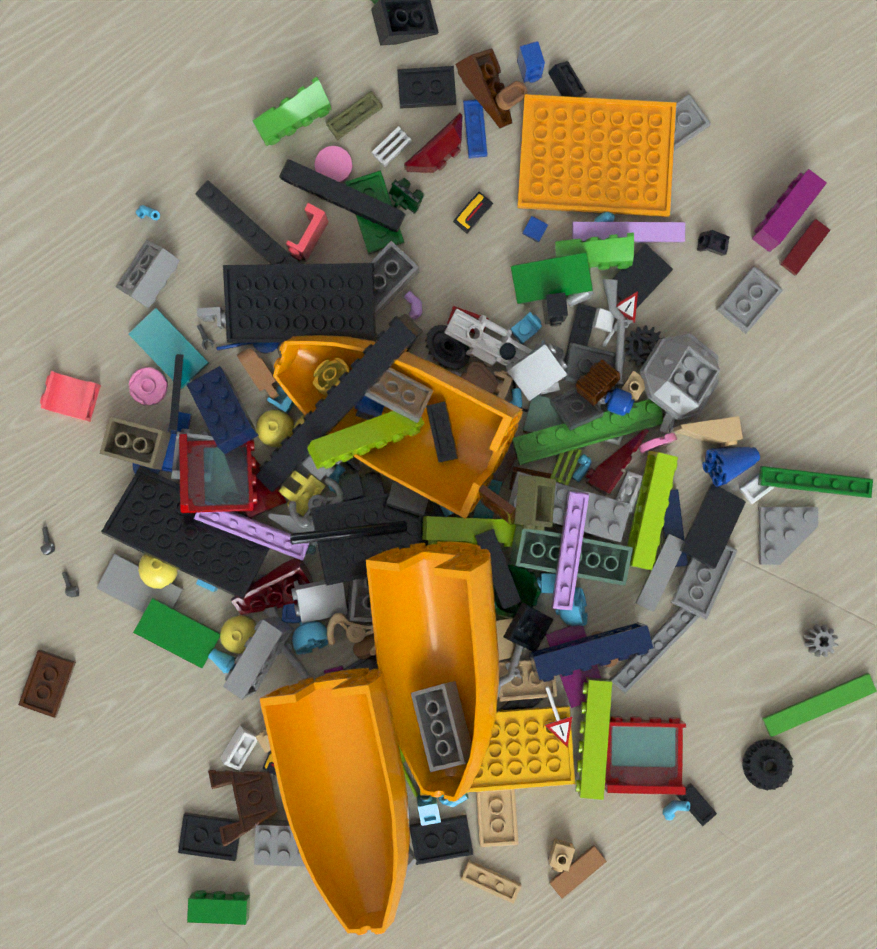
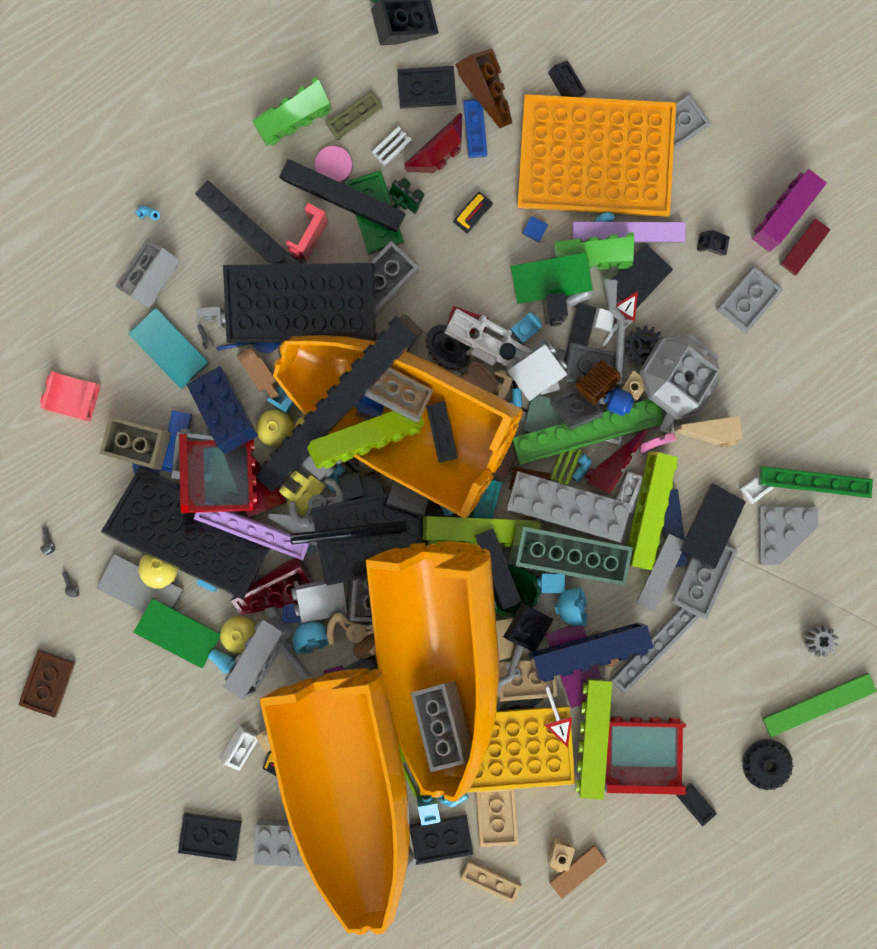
(148, 386): bright pink tile -> none
(176, 394): black tile -> none
(218, 908): green brick -> none
(253, 800): reddish brown wing -> none
(328, 374): light yellow cylinder -> none
(416, 305): lavender arm -> none
(497, 504): reddish brown tile -> none
(511, 95): medium nougat tile -> none
(531, 62): blue brick -> none
(535, 502): olive window -> none
(570, 550): lavender tile -> none
(673, 806): medium azure arm -> none
(729, 462): blue cone -> none

